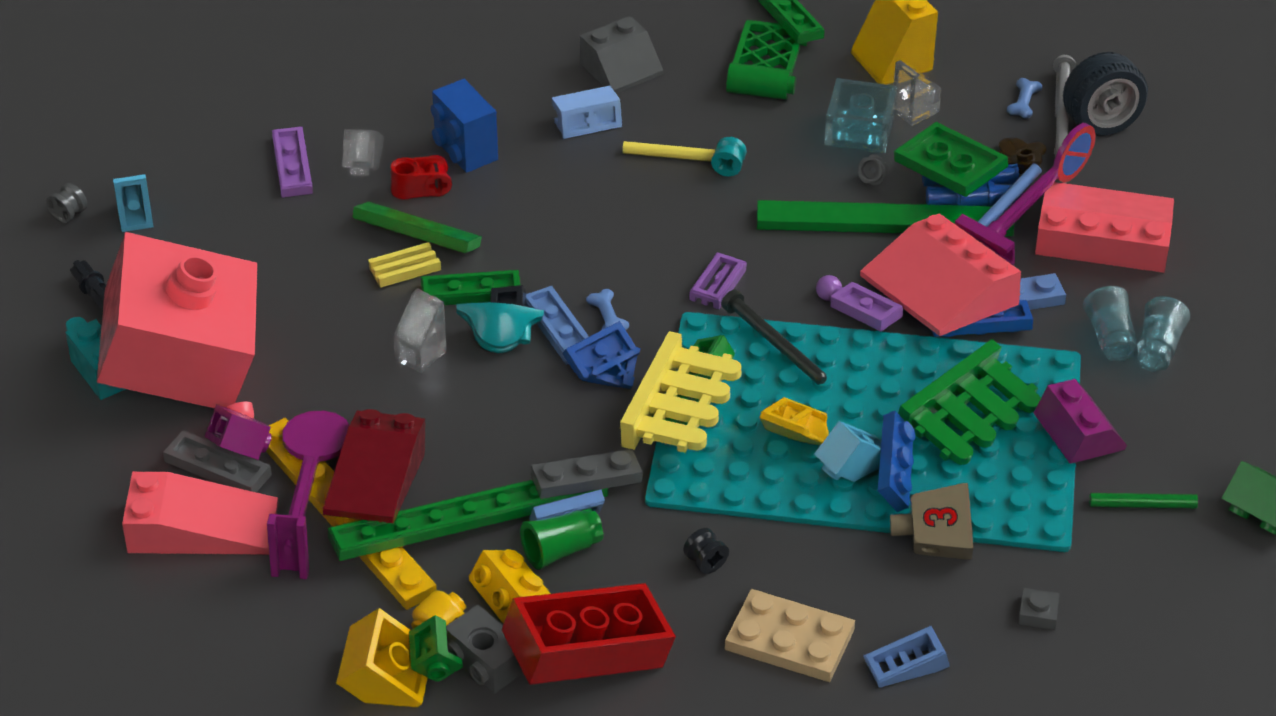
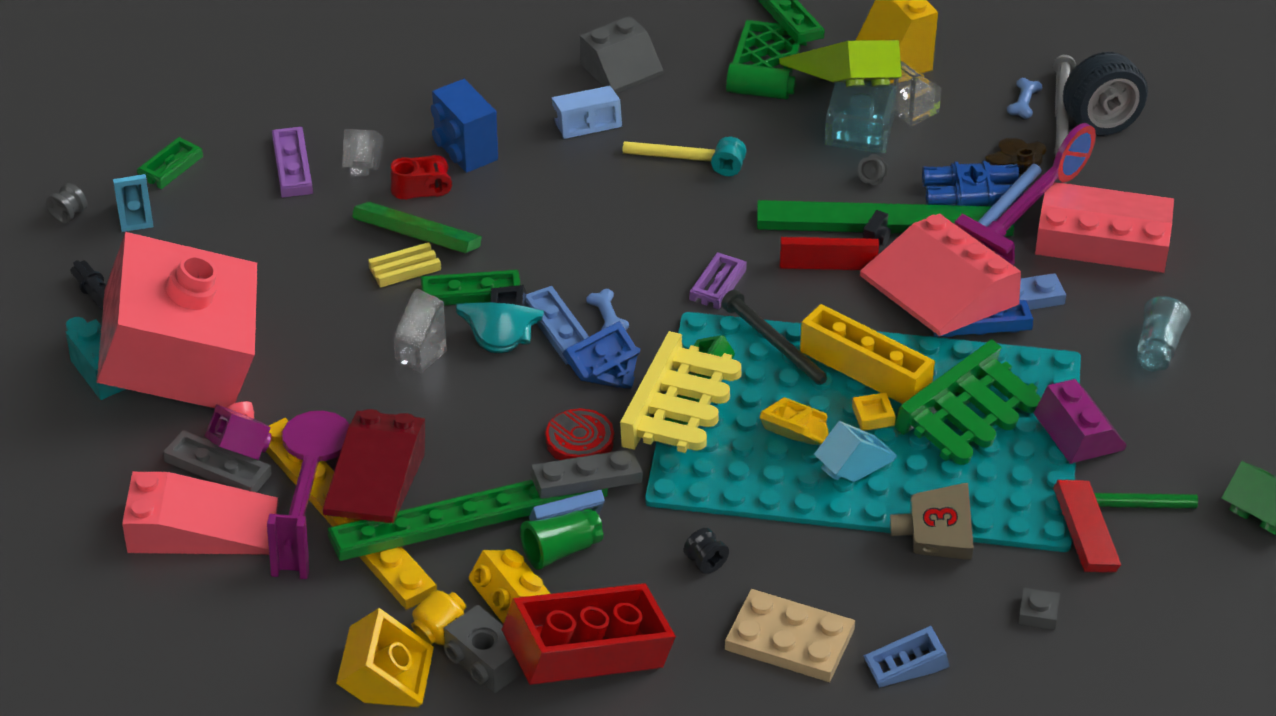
(173, 164): none -> green tile
(430, 650): green bracket -> none
(579, 434): none -> tile
(827, 253): none -> red tile
(851, 62): none -> lime slope
(859, 302): medium lavender plate -> none
(865, 354): none -> yellow brick
(873, 411): none -> yellow plate
(877, 228): none -> black plate
(896, 461): blue plate -> none
(951, 159): green plate -> none
(1086, 526): none -> red tile
(1112, 321): clear light blue plant -> none

